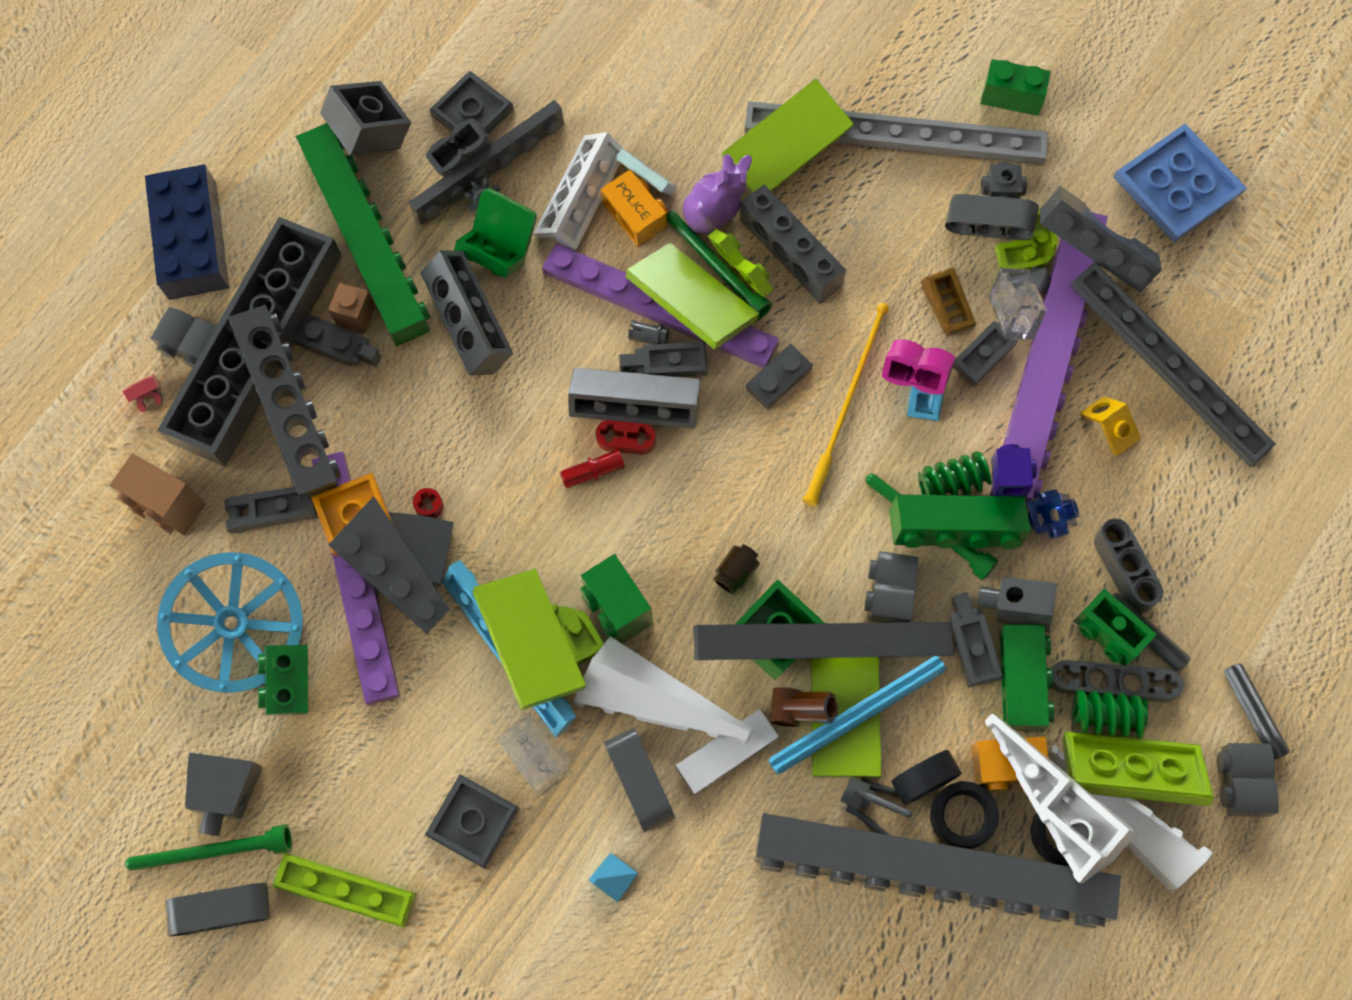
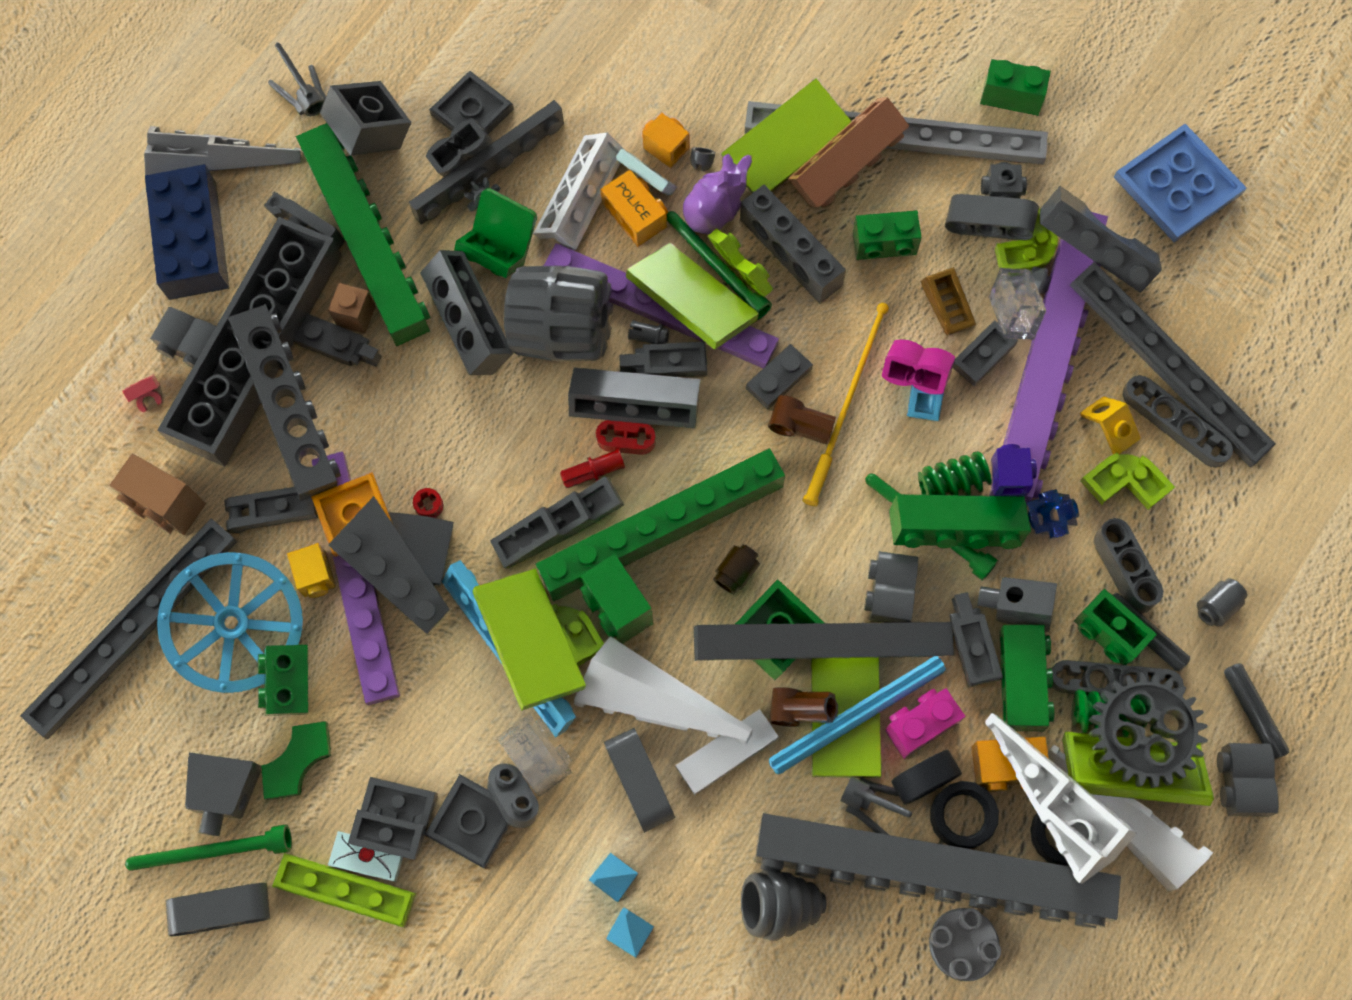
(120, 636): none -> dark grey plate
(184, 150): none -> light grey wedge
(283, 208): none -> dark grey hinge
(286, 774): none -> green tile
(309, 98): none -> dark grey plant
(311, 571): none -> yellow brick
(364, 860): none -> light aqua tile
(393, 818): none -> dark grey slope
(512, 792): none -> dark grey plate
(557, 523): none -> dark grey slope
(558, 313): none -> dark grey wheel
(629, 932): none -> medium azure slope
(664, 522): none -> green brick
(666, 139): none -> light orange brick
(702, 157): none -> dark grey hinge
(779, 904): none -> dark grey piece
(793, 418): none -> reddish brown piece
(849, 152): none -> nougat brick
(886, 235): none -> green brick
(925, 722): none -> dark pink brick
(964, 944): none -> light grey dish
(1135, 473): none -> lime plate
(1136, 759): none -> dark grey gear
(1180, 416): none -> dark grey beam
(1221, 602): none -> dark grey brick

